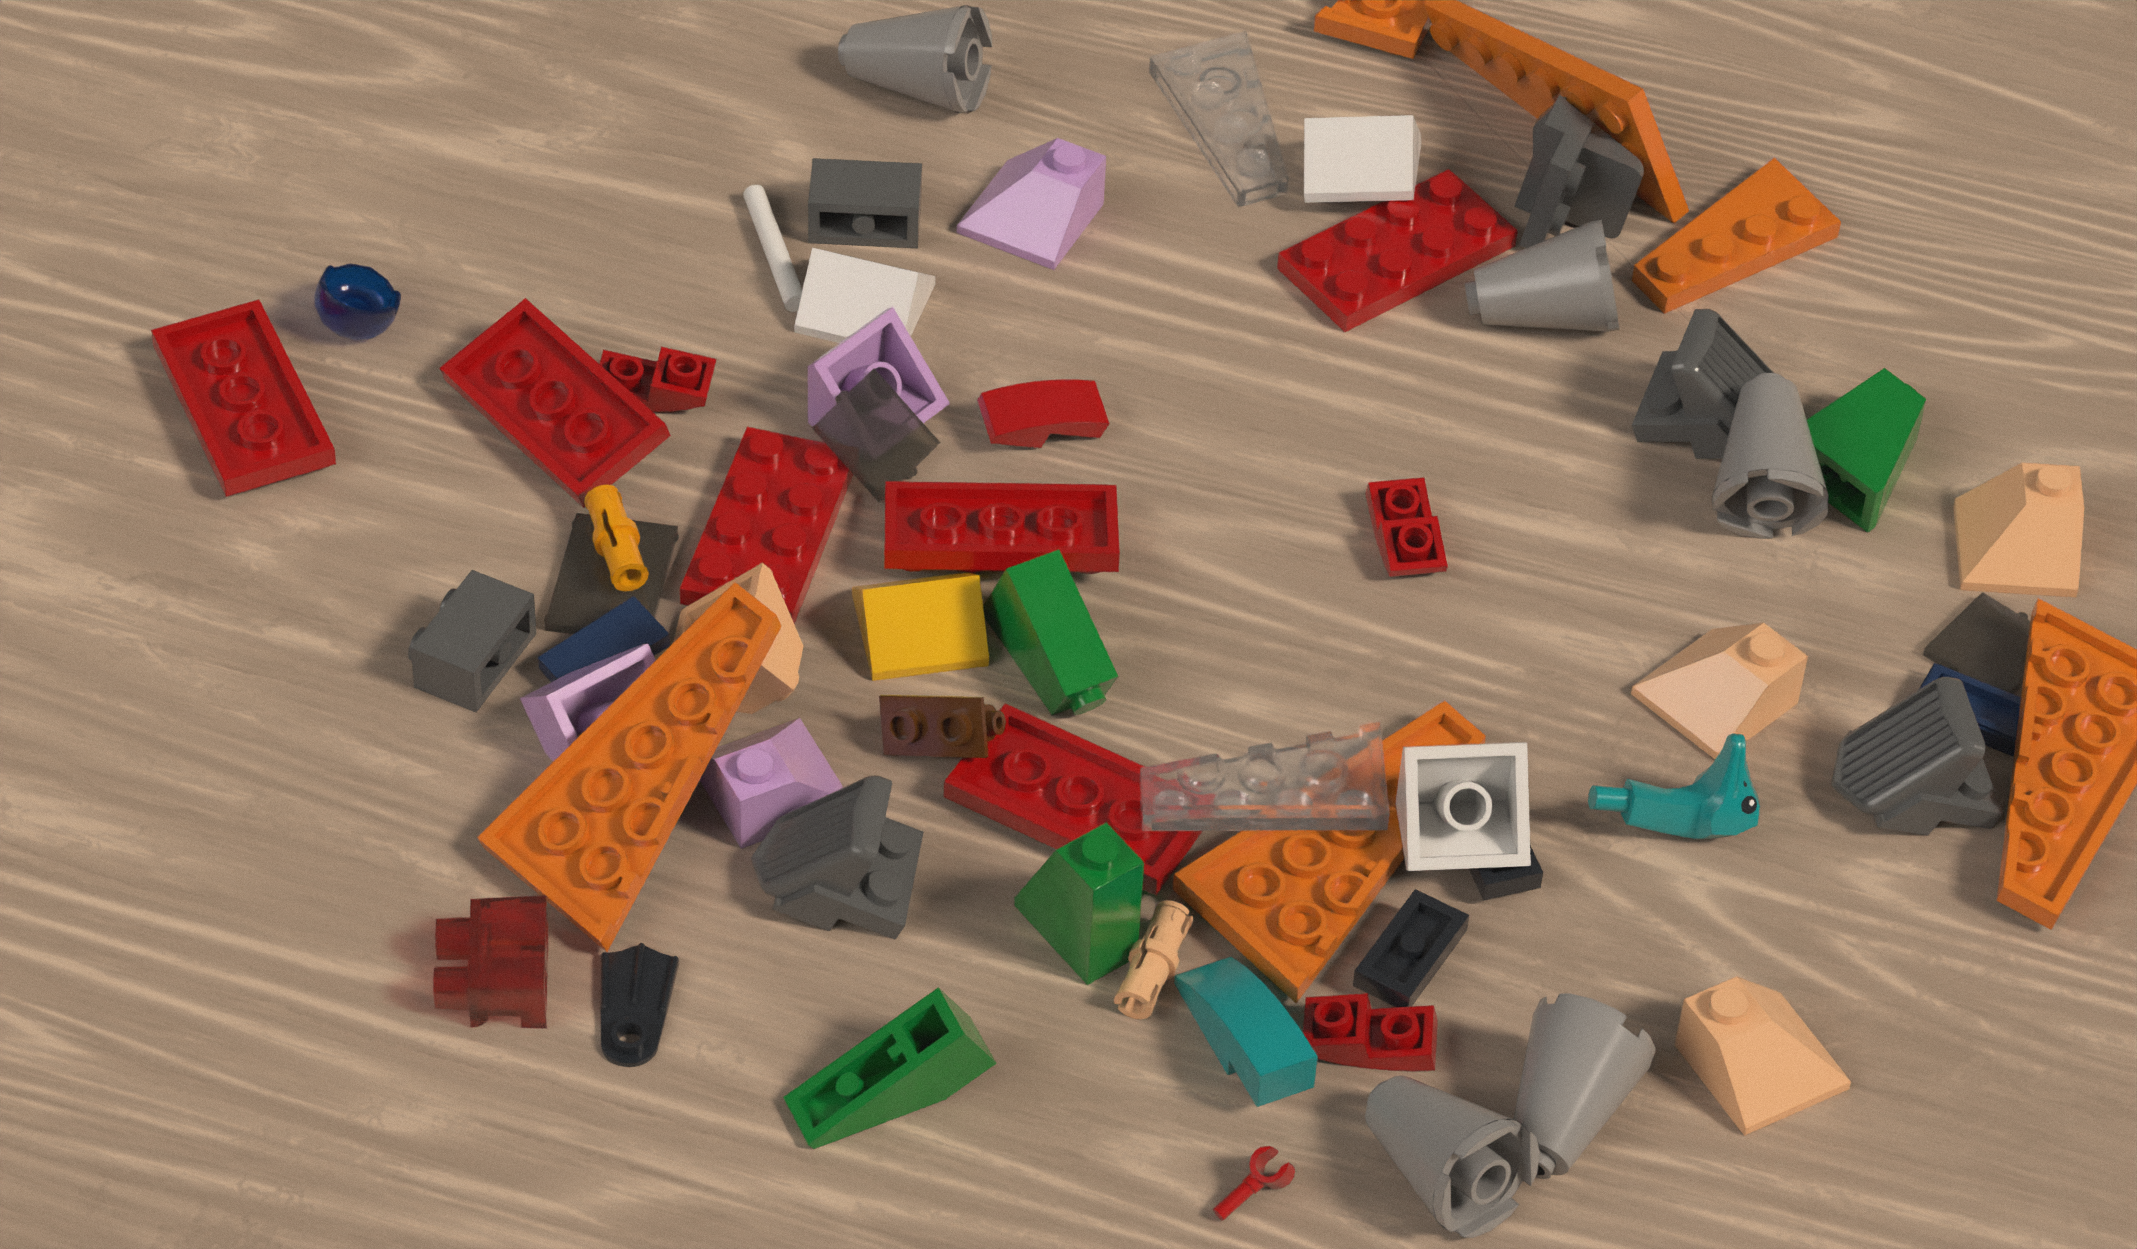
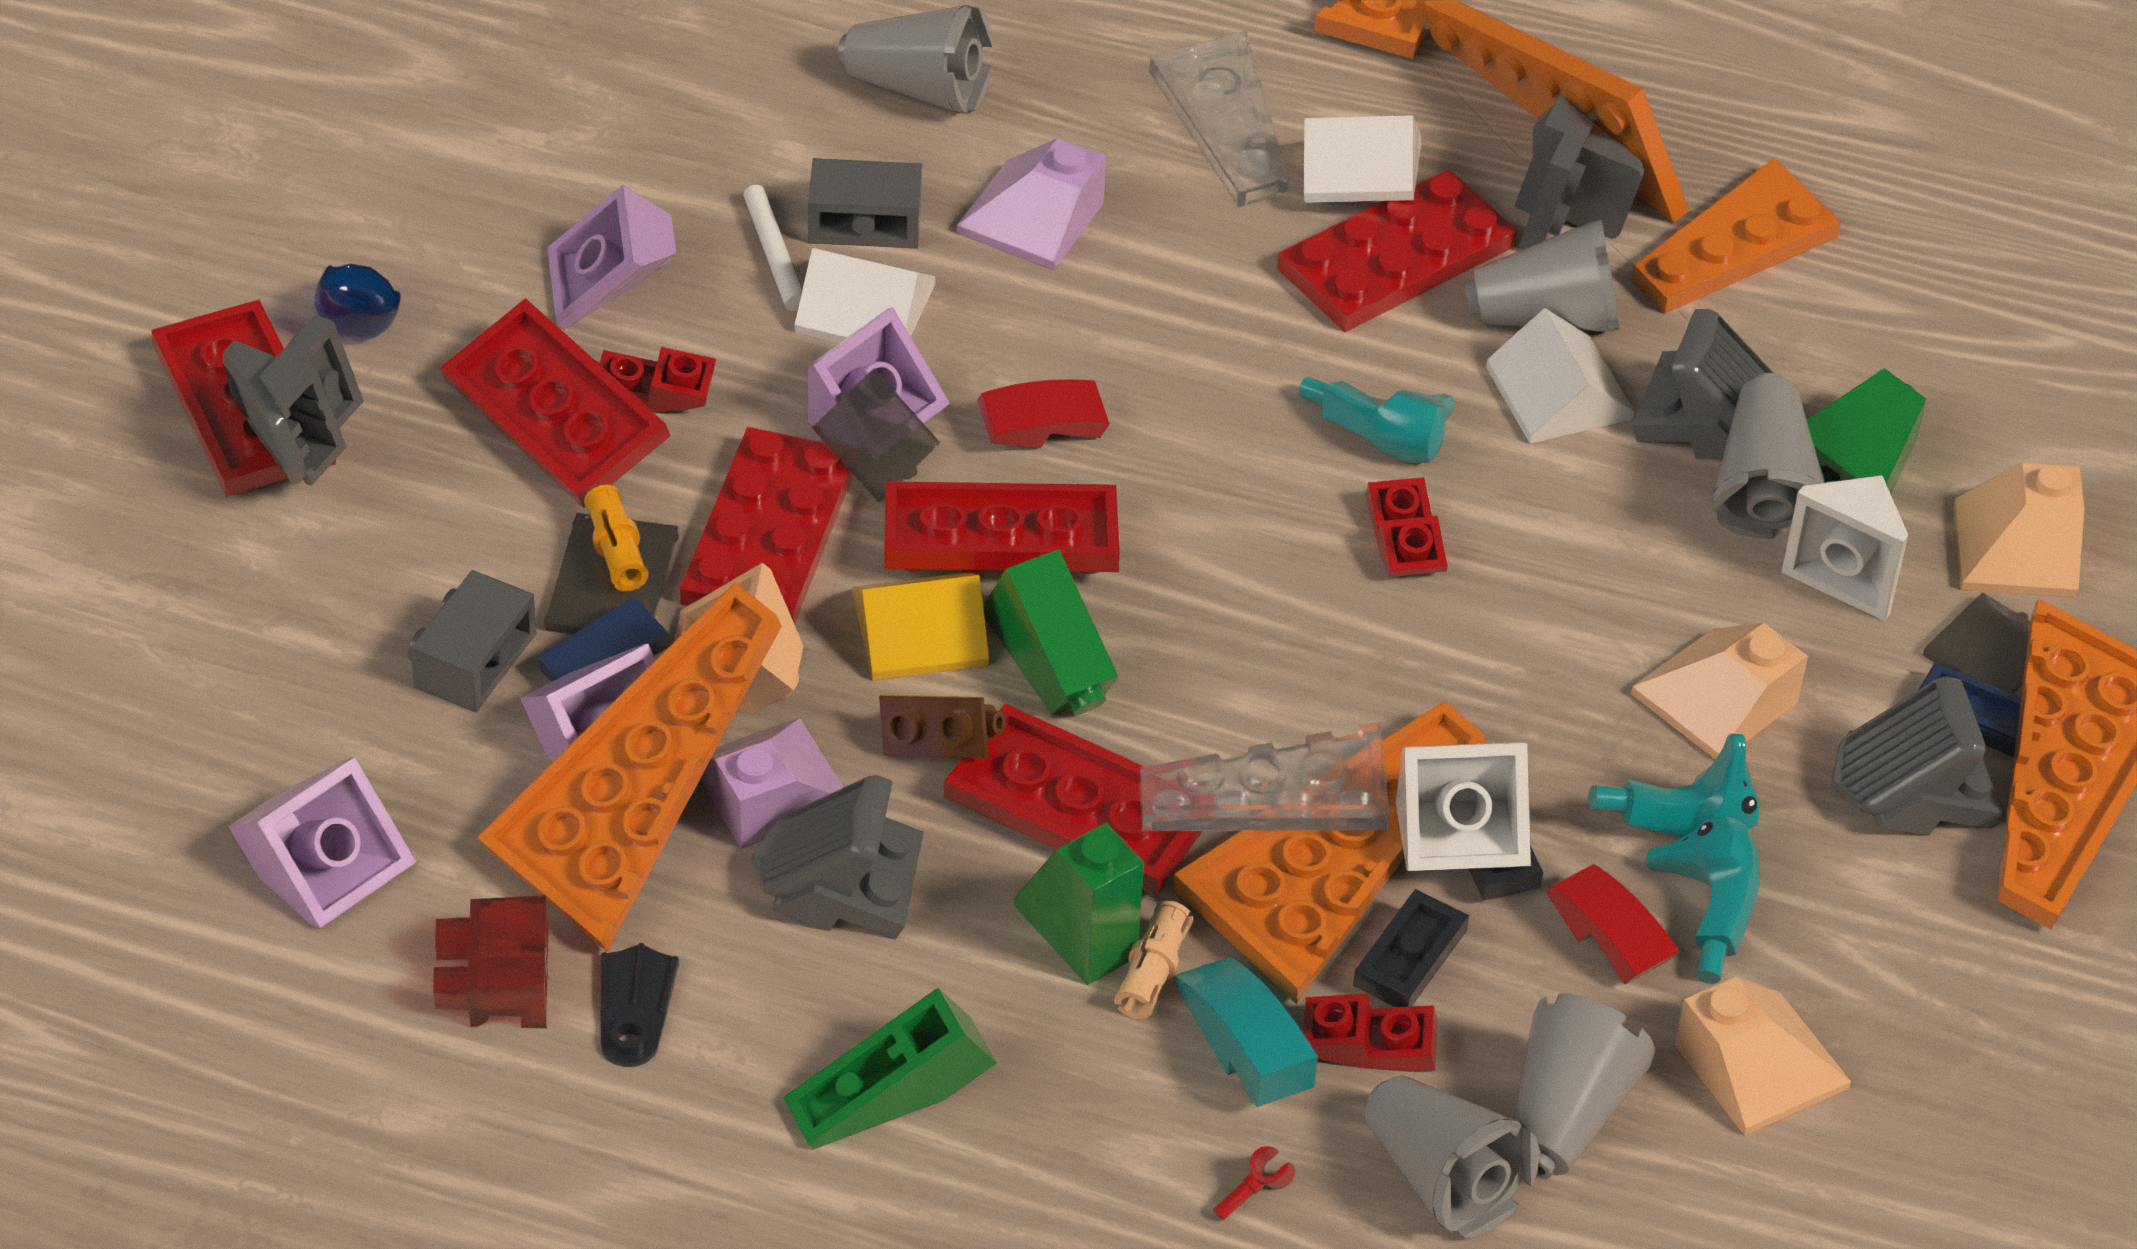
(297, 398): none -> dark grey piece
(324, 843): none -> lavender slope
(608, 254): none -> lavender slope
(1403, 427): none -> teal animal
(1556, 380): none -> white slope
(1621, 925): none -> red slope
(1728, 861): none -> teal animal
(1848, 542): none -> white slope

